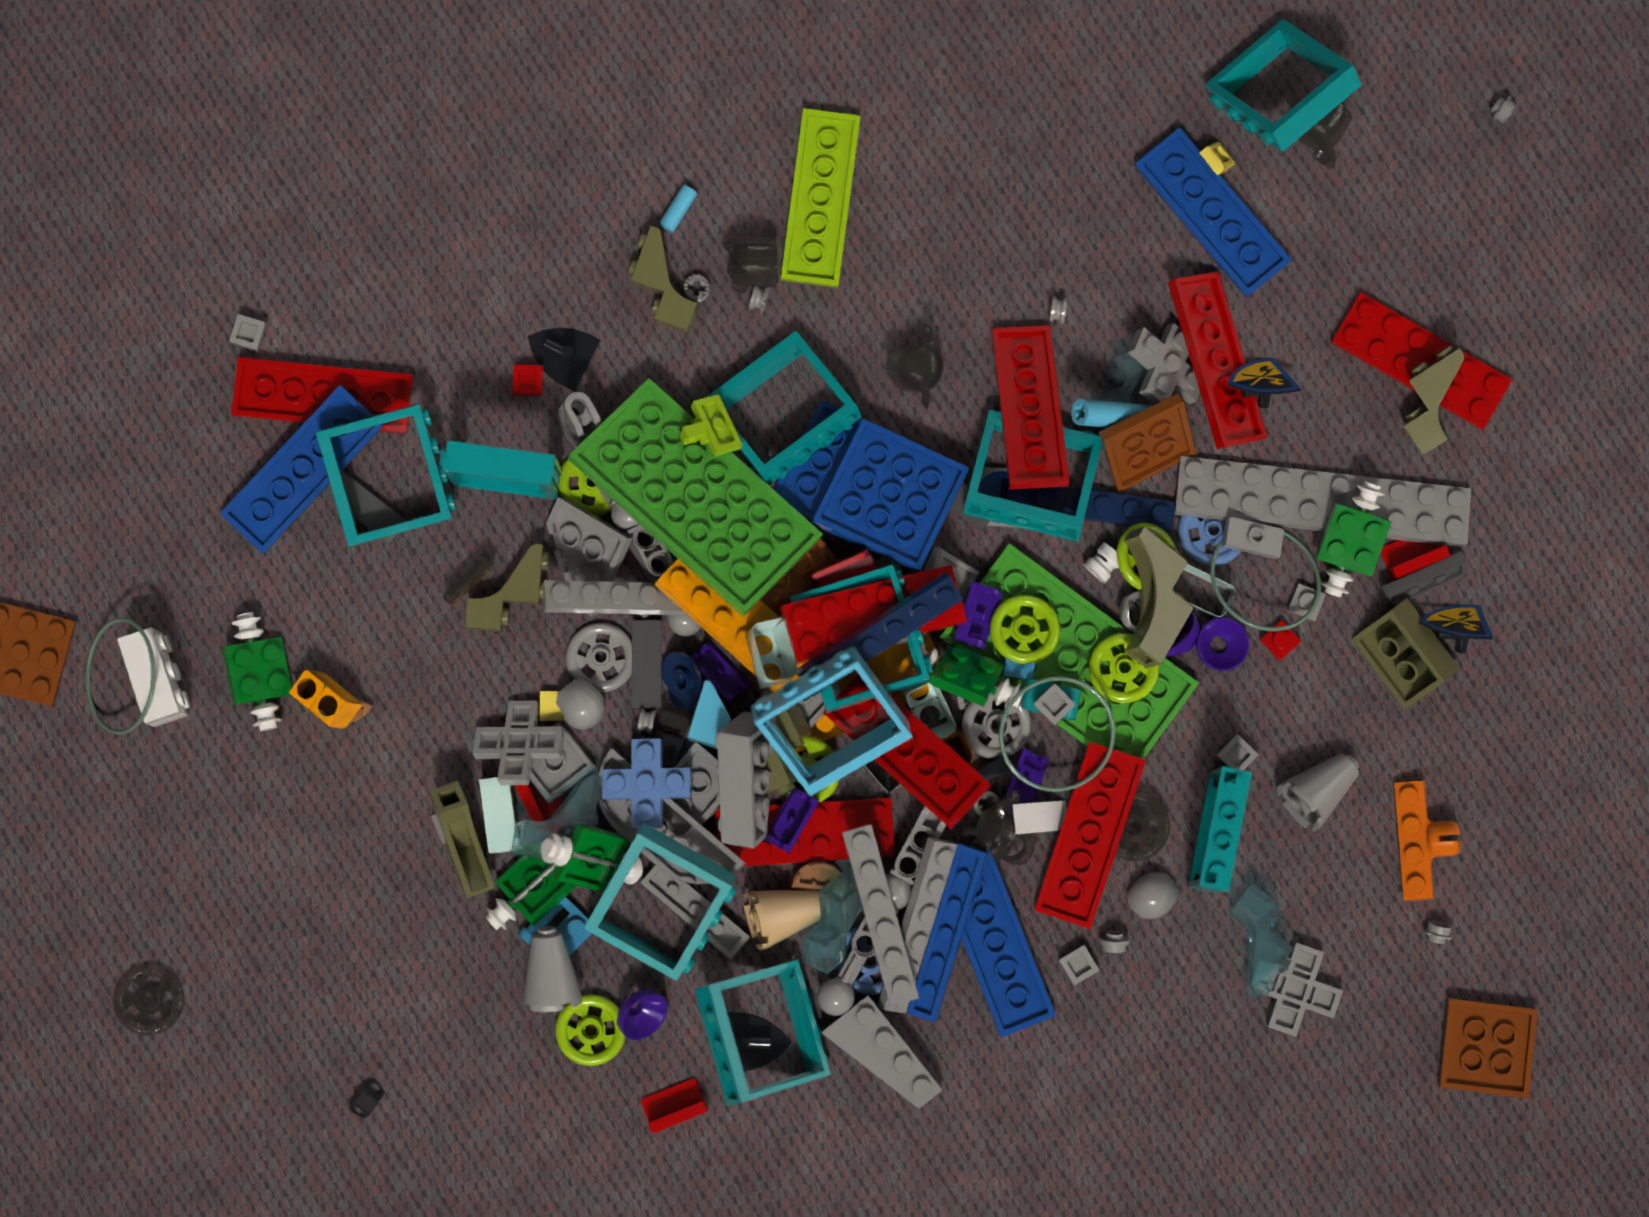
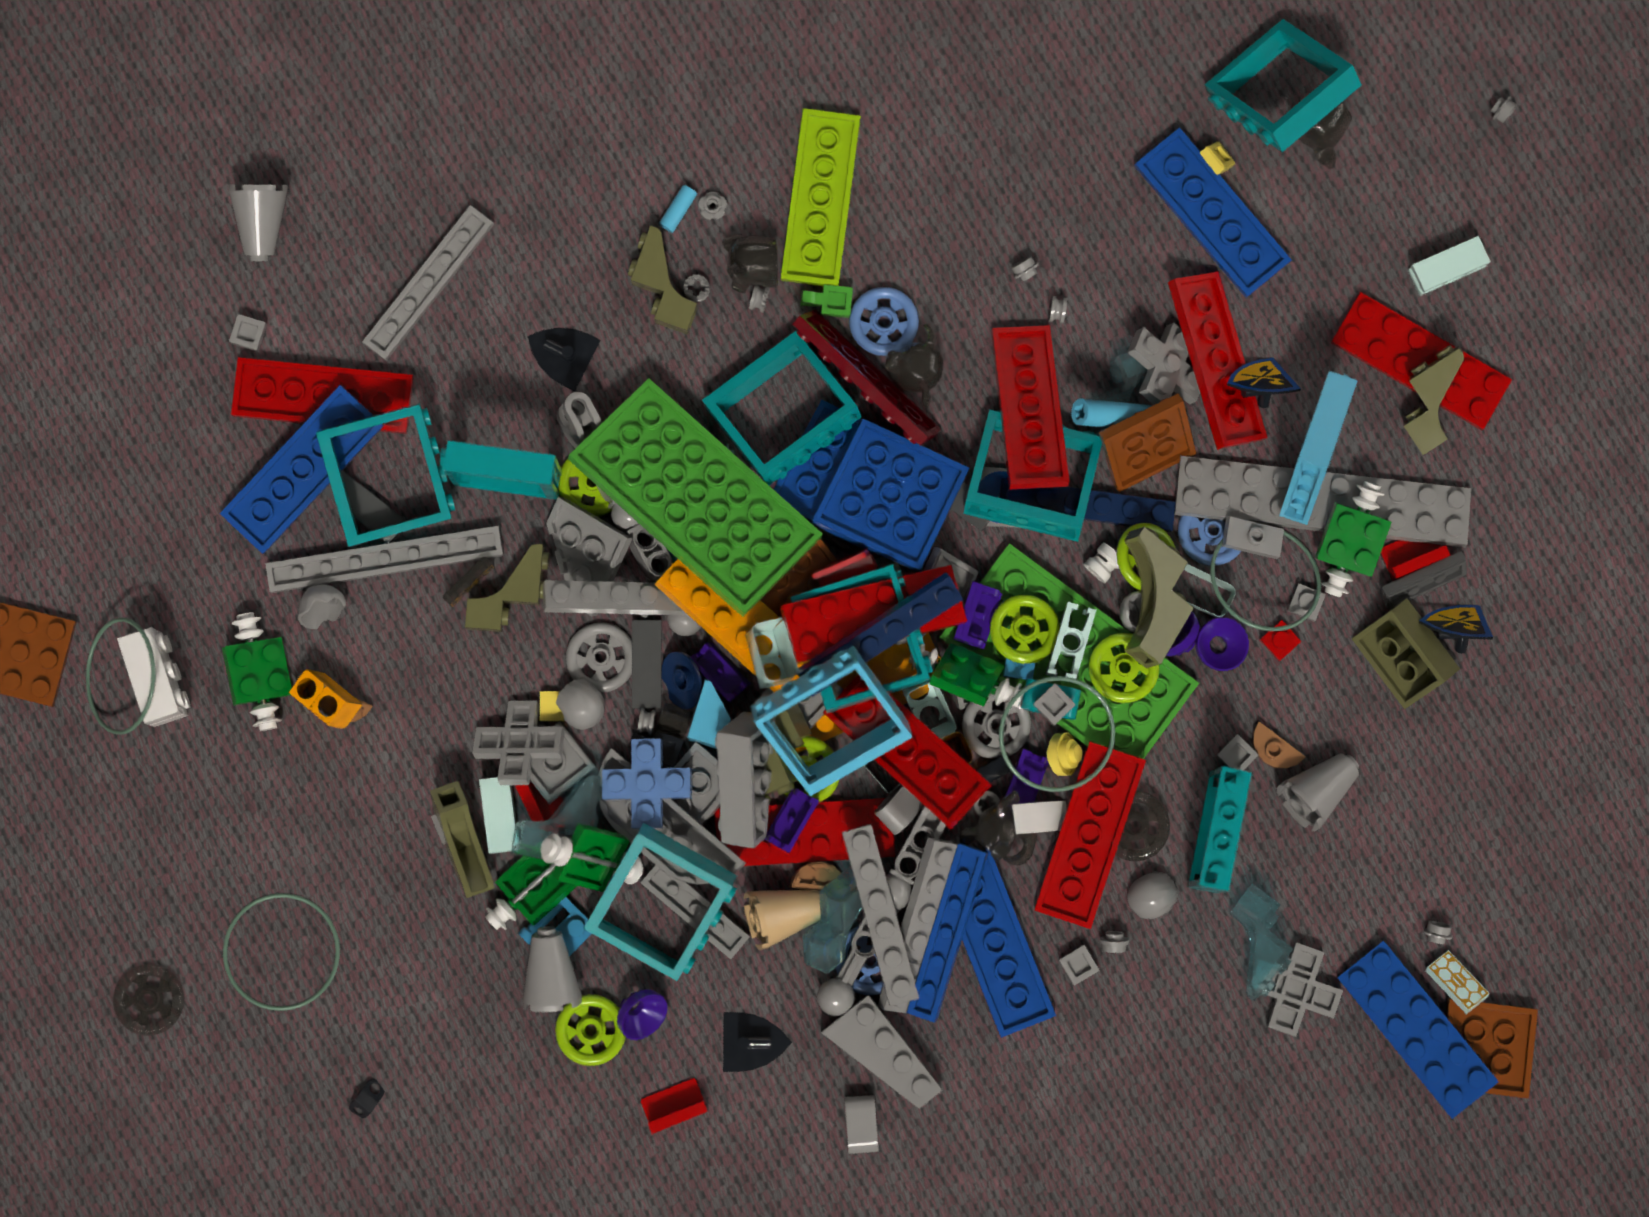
(258, 217): none -> light grey cone
(320, 604): none -> light grey hair
(336, 962): none -> sand green piece
(384, 559): none -> light grey plate
(428, 283): none -> light grey plate
(527, 380): red plate -> none
(711, 427): lime hinge -> none
(712, 213): none -> light grey plate
(723, 1042): teal window -> none
(833, 300): none -> bright green plate
(861, 1124): none -> light grey beam
(872, 382): none -> dark red plate
(898, 301): none -> medium blue plate
(898, 809): none -> light grey beam
(1025, 268): none -> light grey plate
(1063, 754): none -> light yellow plate
(1082, 637): none -> light aqua piece
(1273, 749): none -> medium nougat plate
(1318, 447): none -> medium azure window
(1418, 1029): none -> blue plate
(1420, 840): orange plate -> none
(1449, 265): none -> light aqua piece
(1457, 982): none -> light aqua tile

